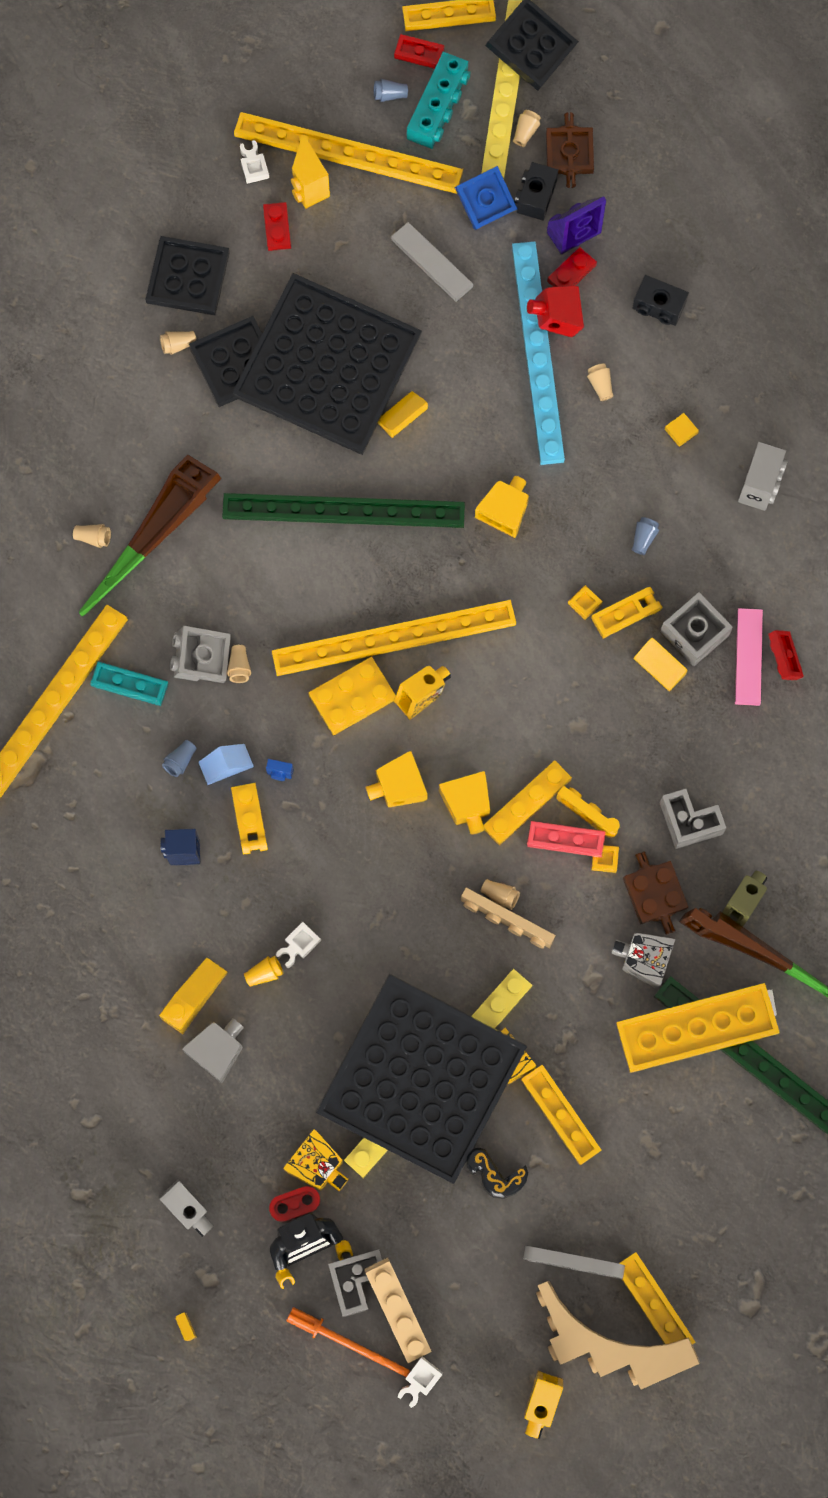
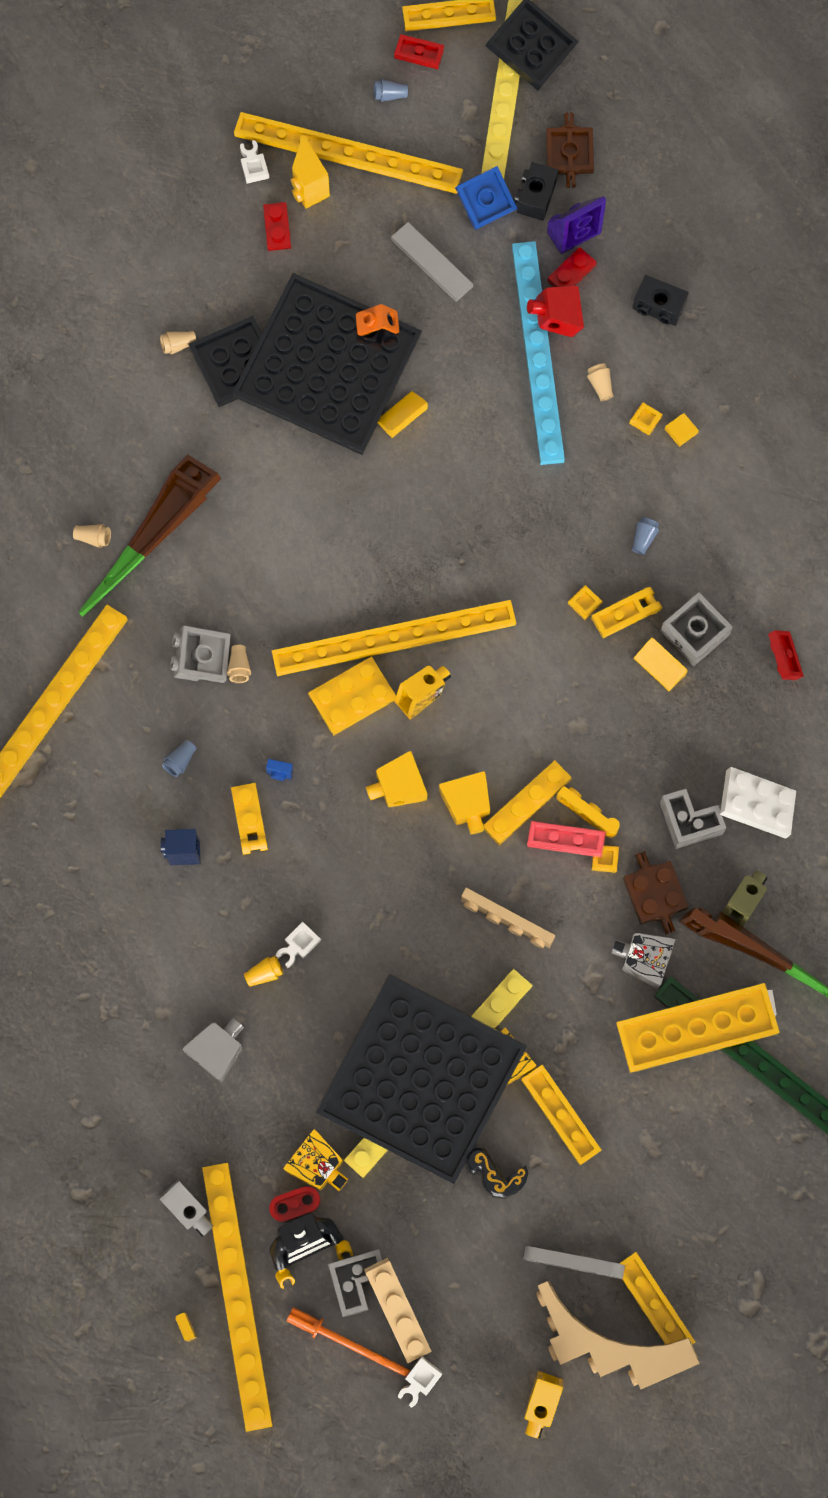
(129, 683): teal tile -> none
(187, 275): black plate -> none
(193, 995): yellow slope -> none
(225, 762): light blue slope -> none
(237, 1297): none -> yellow plate
(343, 510): dark green plate -> none
(375, 319): none -> orange bracket
(437, 100): teal brick -> none
(501, 893): tan cone -> none
(504, 506): yellow torso -> none
(526, 127): tan cone -> none
(646, 418): none -> yellow tile
(748, 657): bright pink tile -> none
(758, 802): none -> white plate
(763, 476): light grey brick -> none

